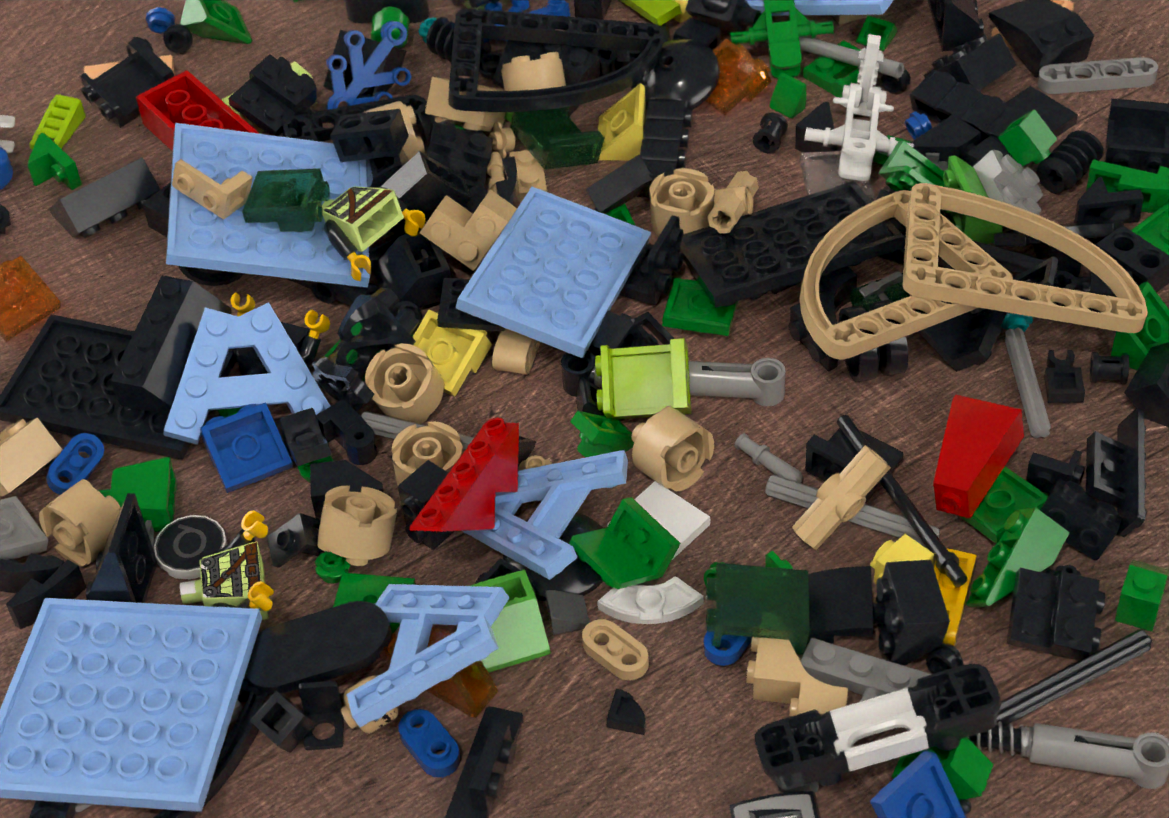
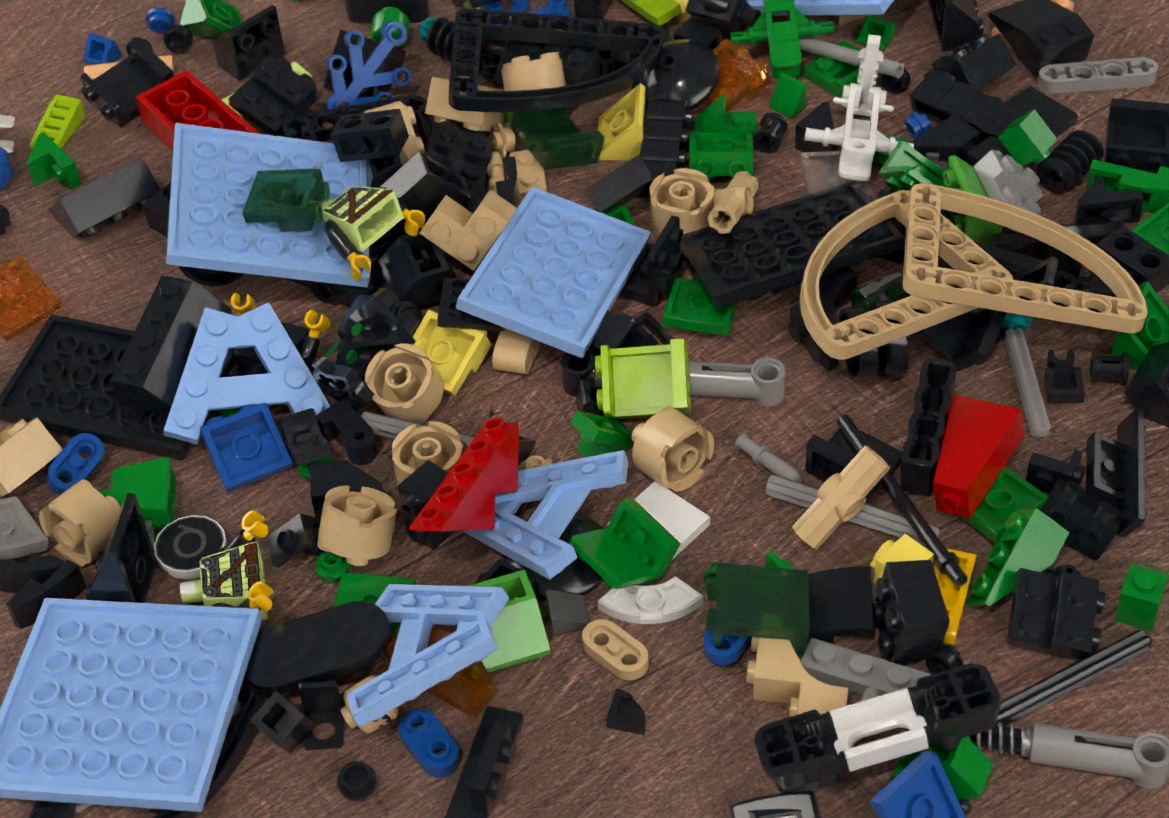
(101, 50): none -> blue slope
(217, 198): tan bracket -> none
(250, 43): none -> black slope
(356, 780): none -> black plate
(716, 119): none -> green slope
(721, 152): none -> green plate
(927, 425): none -> black brick

